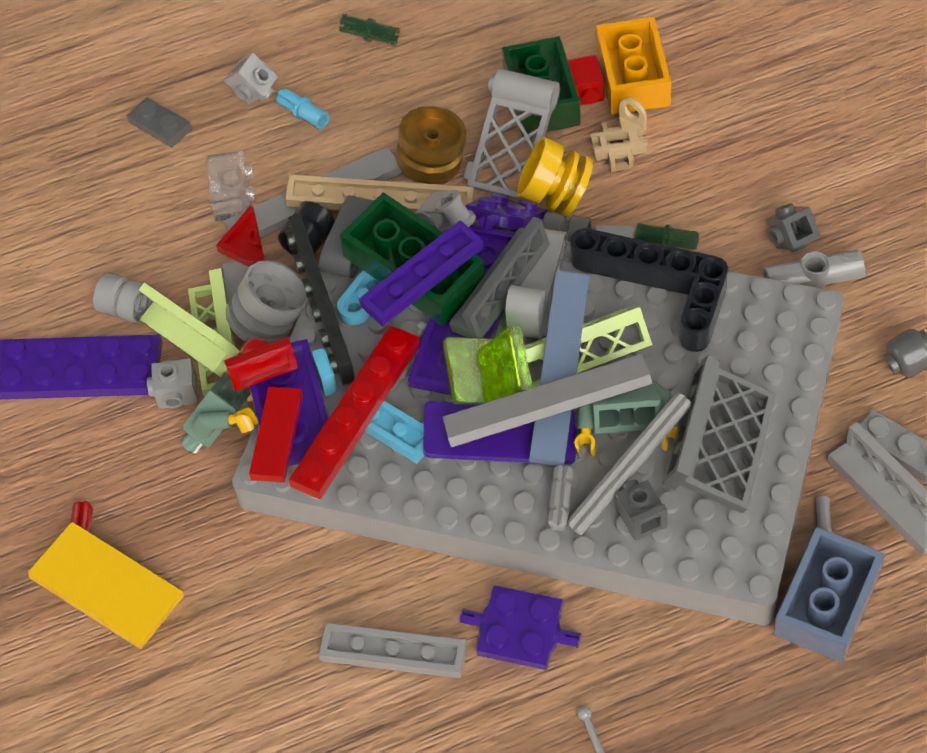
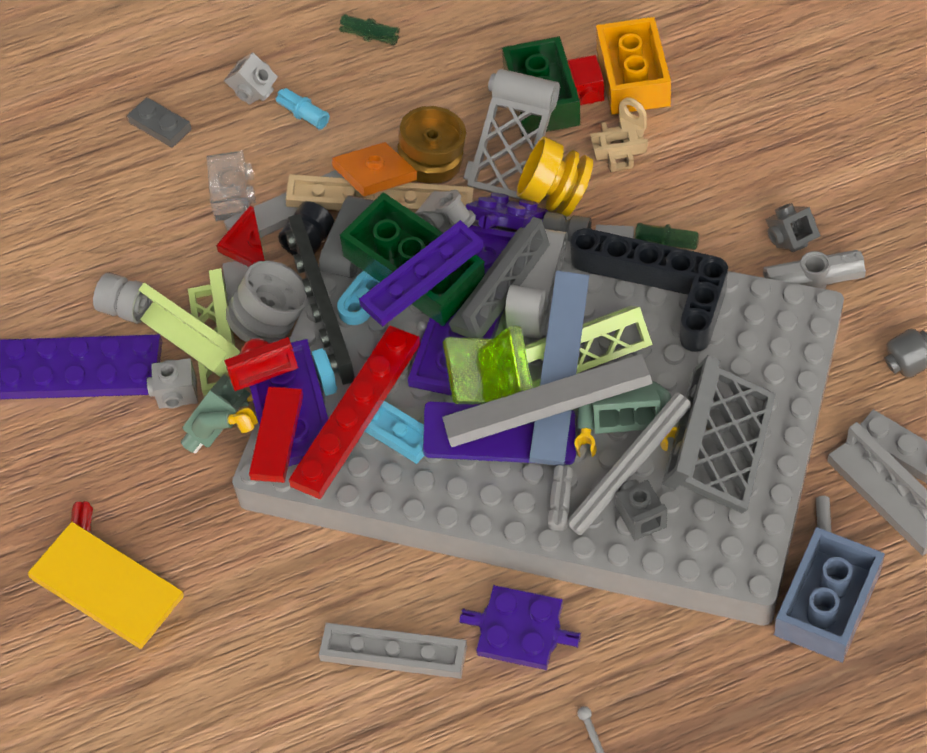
(374, 169): none -> orange plate

